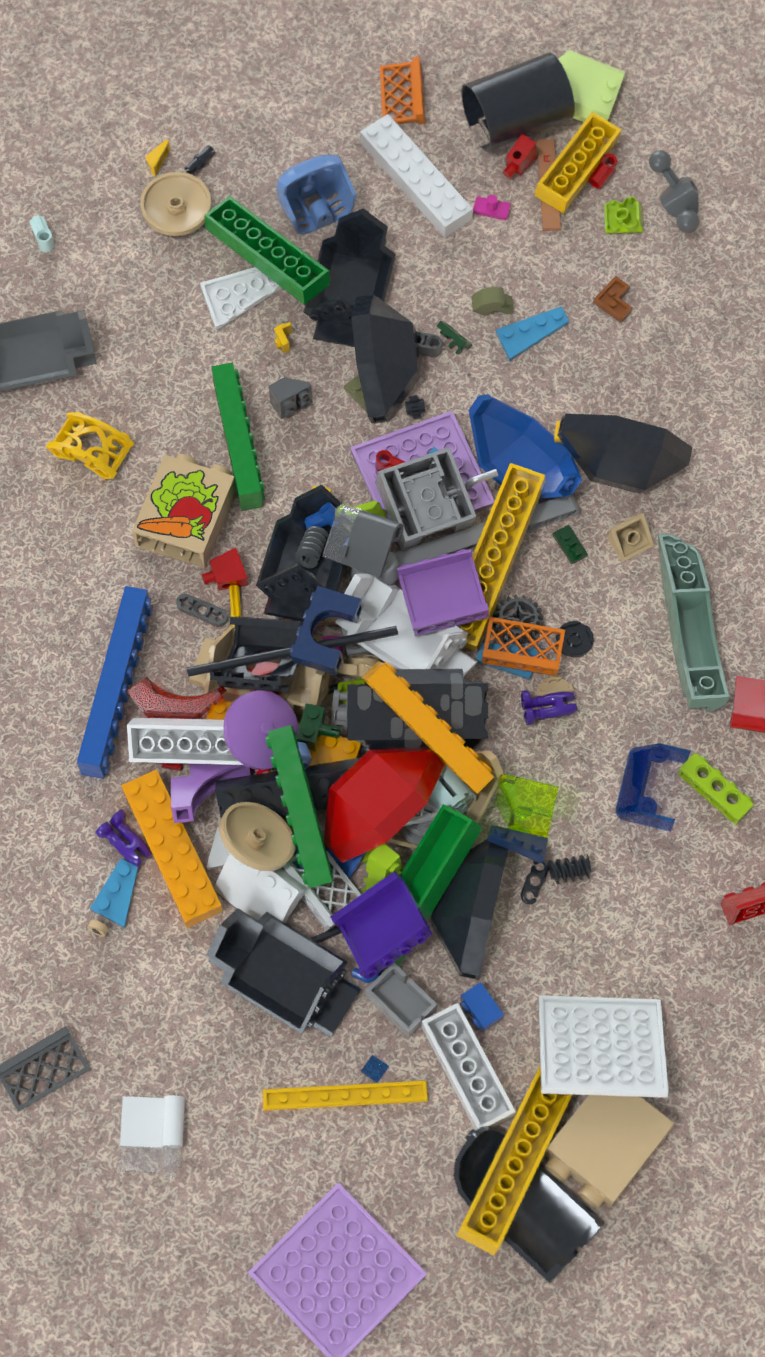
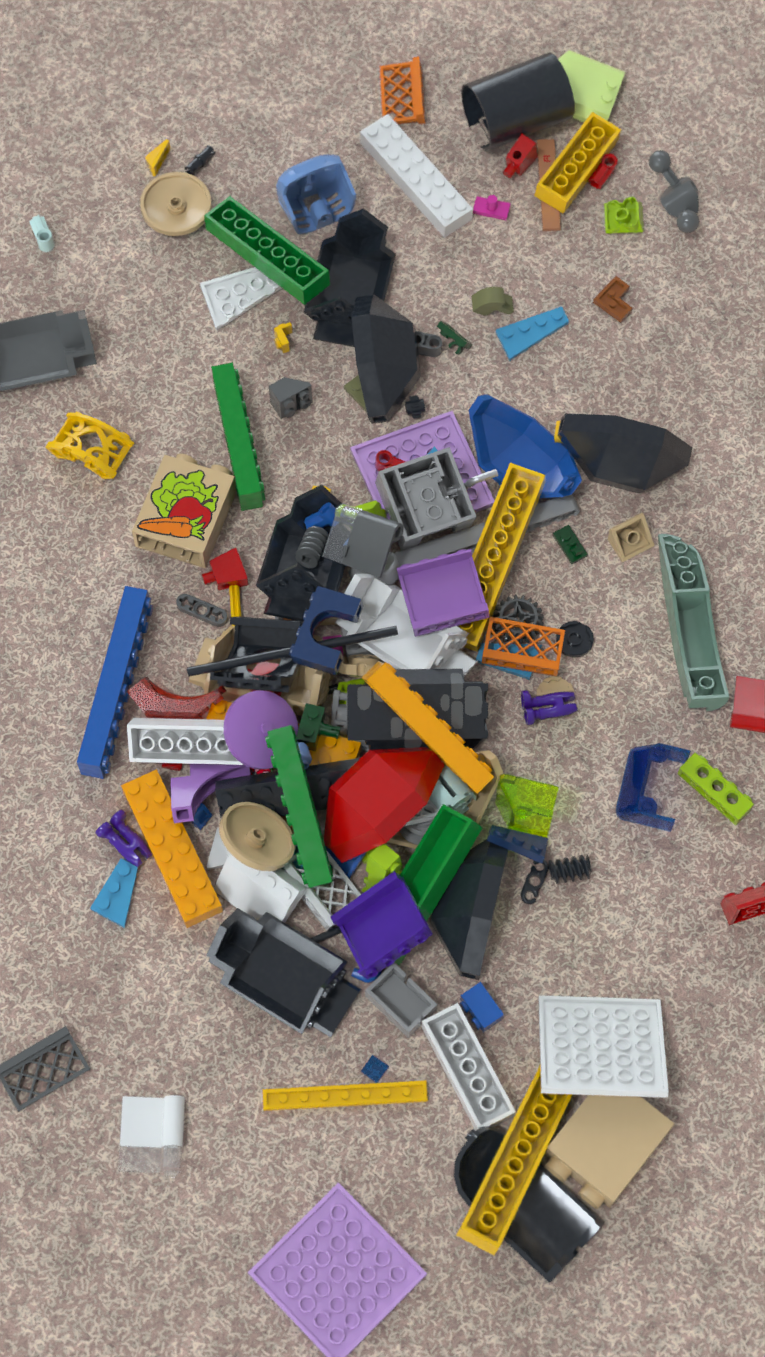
(98, 928): tan tile -> none
(201, 816): none -> blue tile

